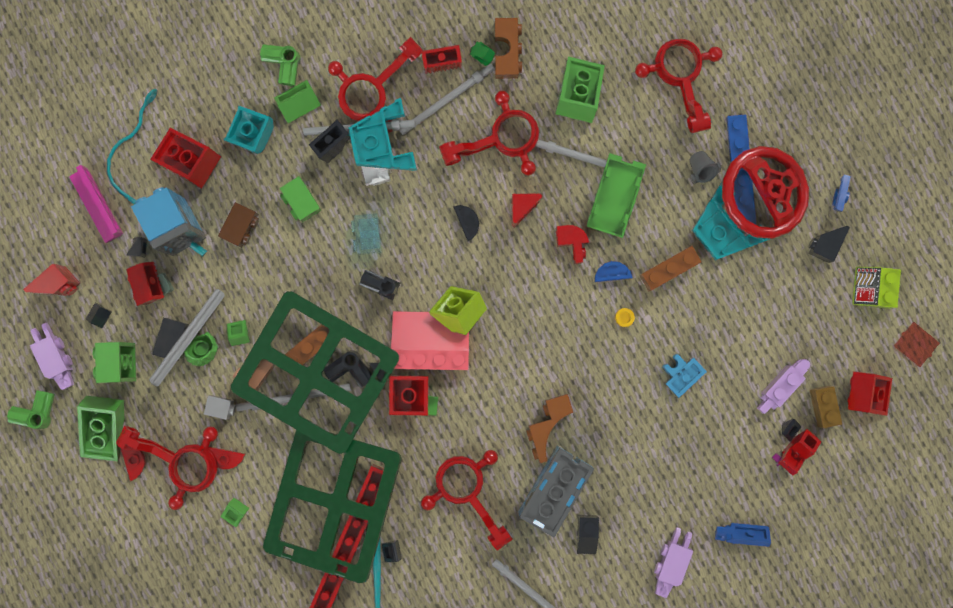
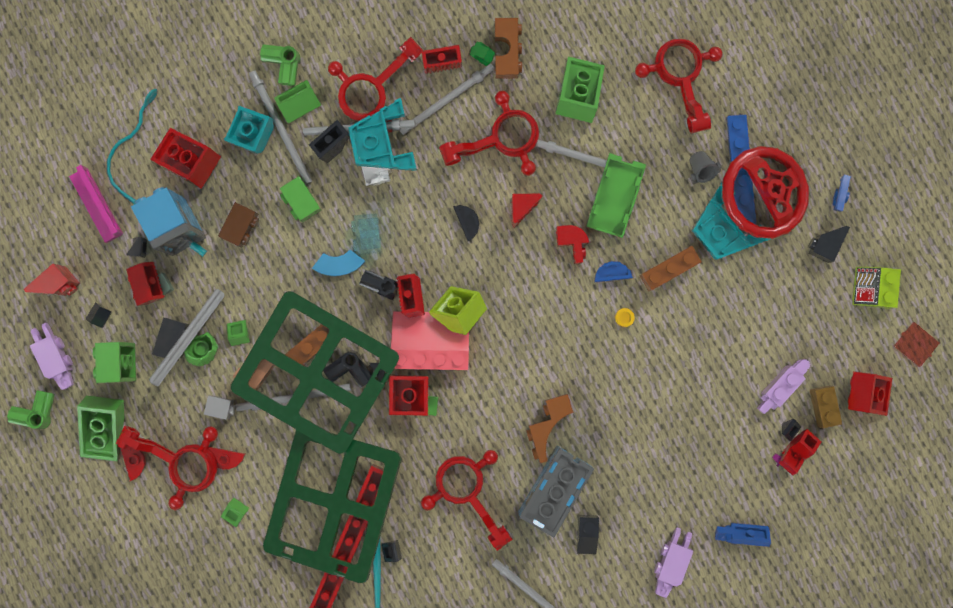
(258, 84): none -> light grey bar
(338, 265): none -> dark azure tile
(410, 295): none -> red brick
(683, 375): dark azure plate -> none

